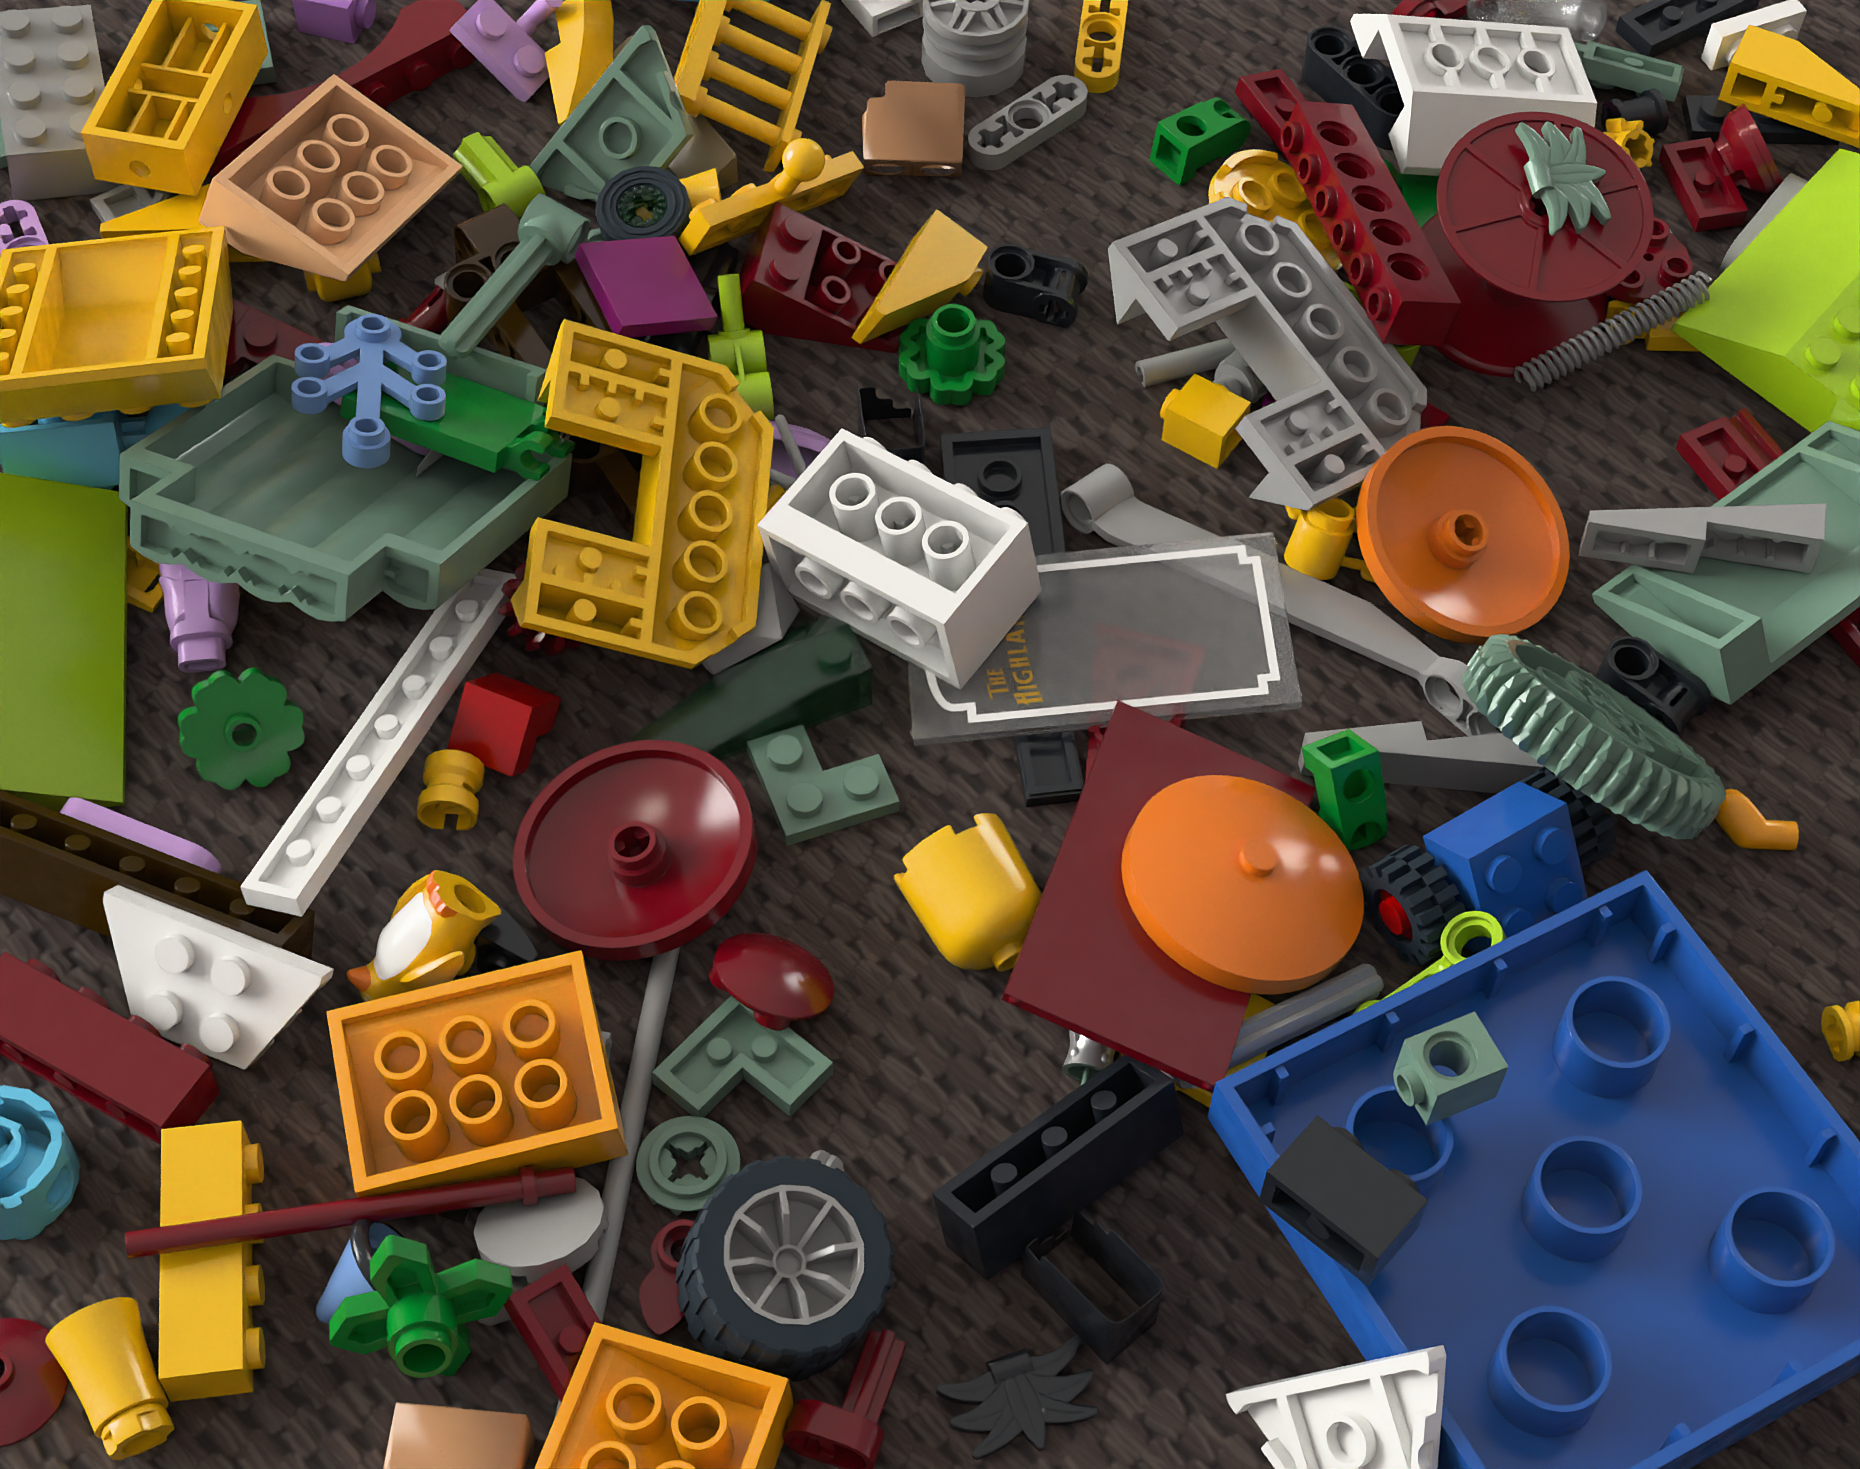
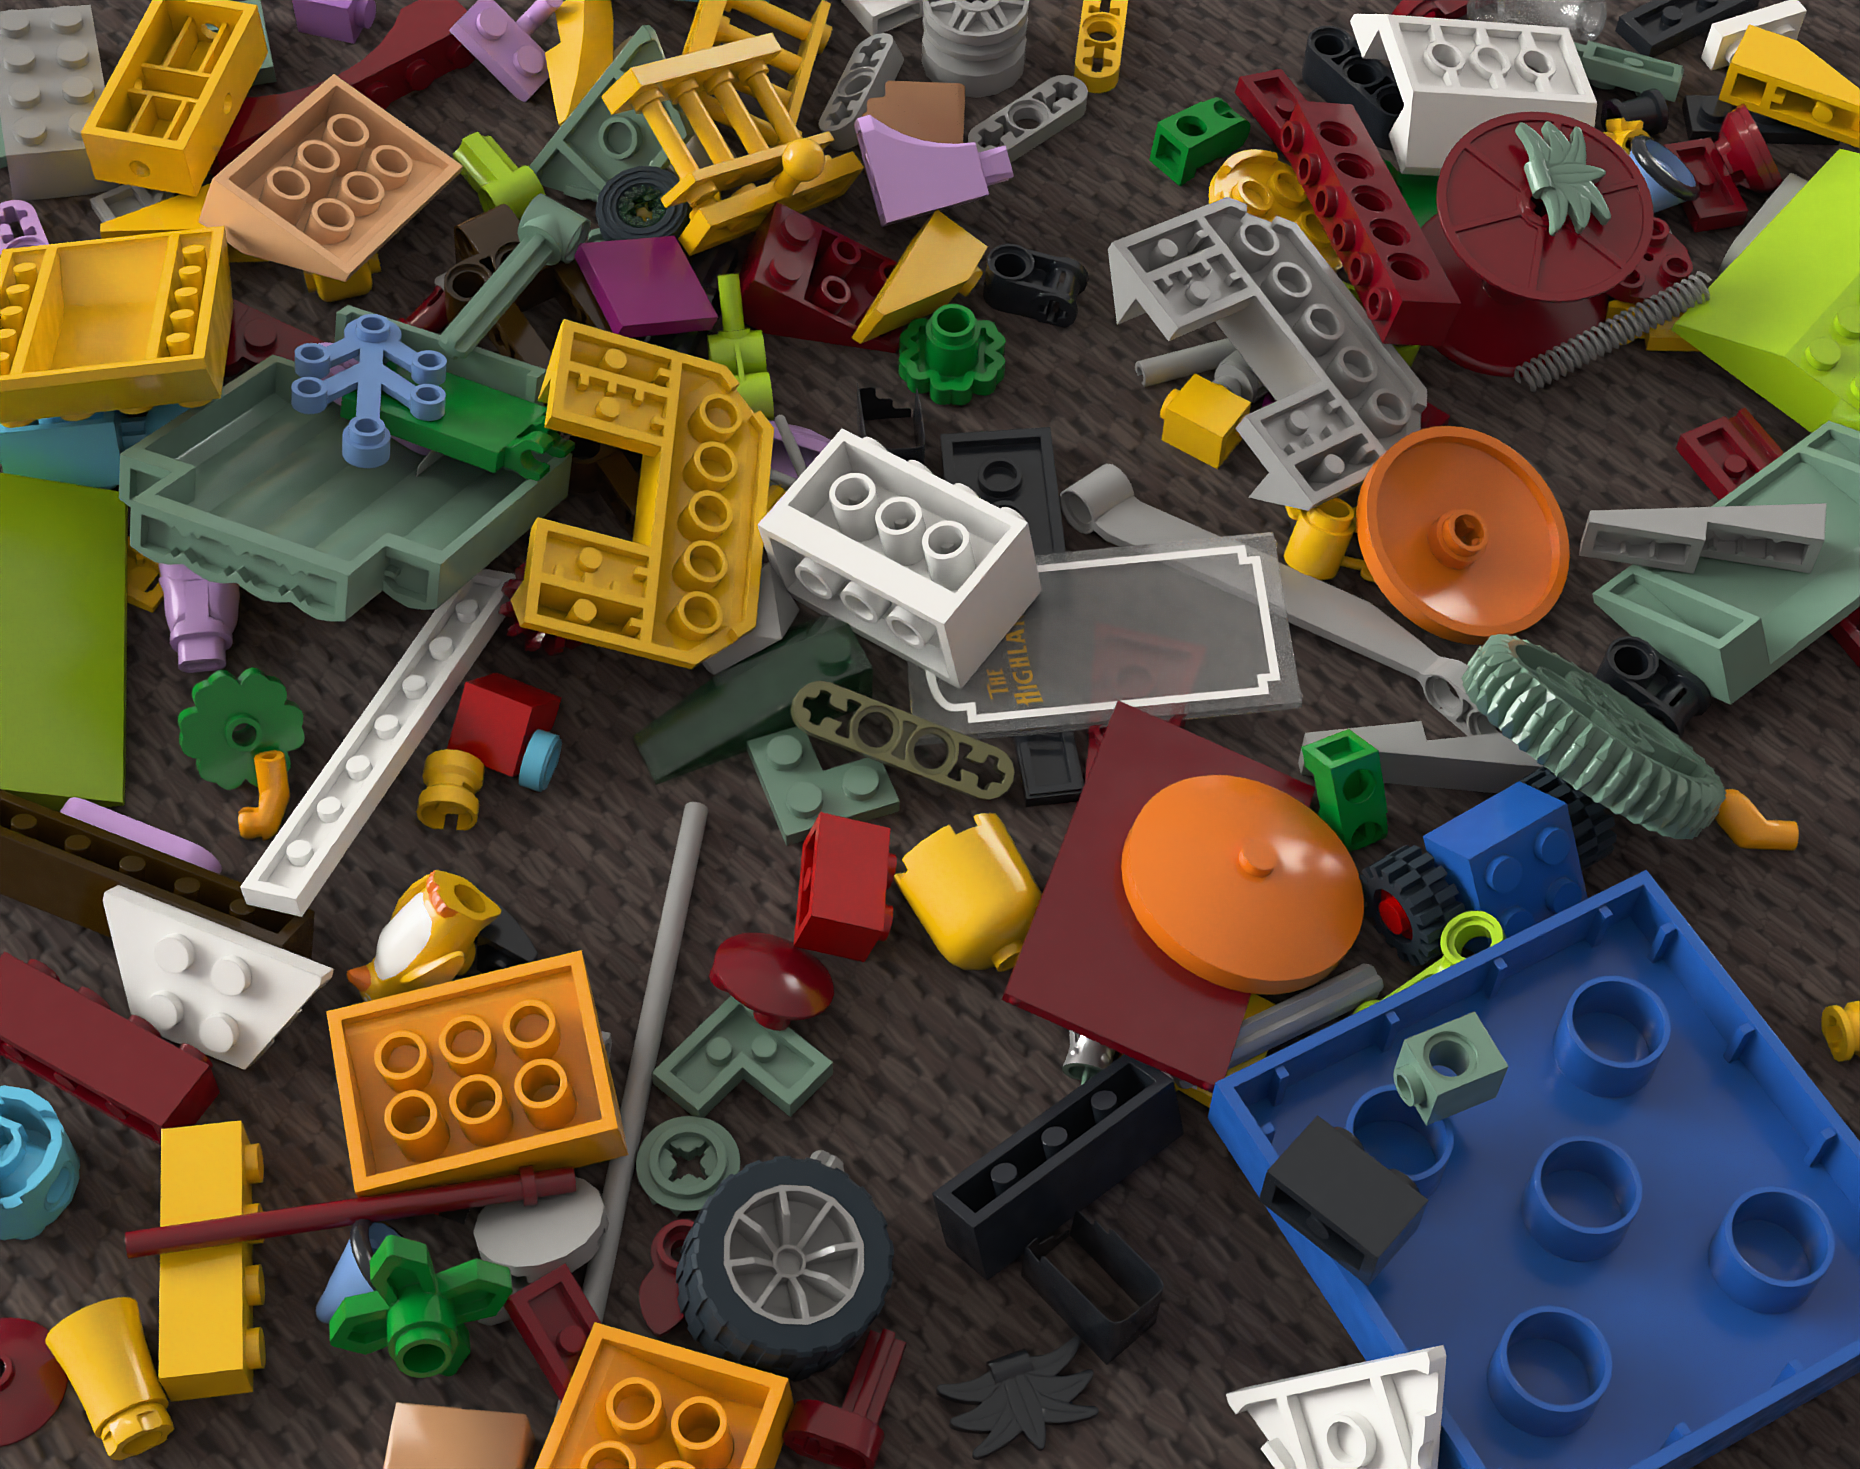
(273, 797): none -> light orange arm
(540, 760): none -> medium azure tile
(635, 850): dark red dish -> none
(713, 71): none -> yellow fence
(844, 887): none -> red brick
(864, 78): none -> light grey beam
(900, 747): none -> olive beam
(921, 176): none -> lavender hips
(1665, 174): none -> hat

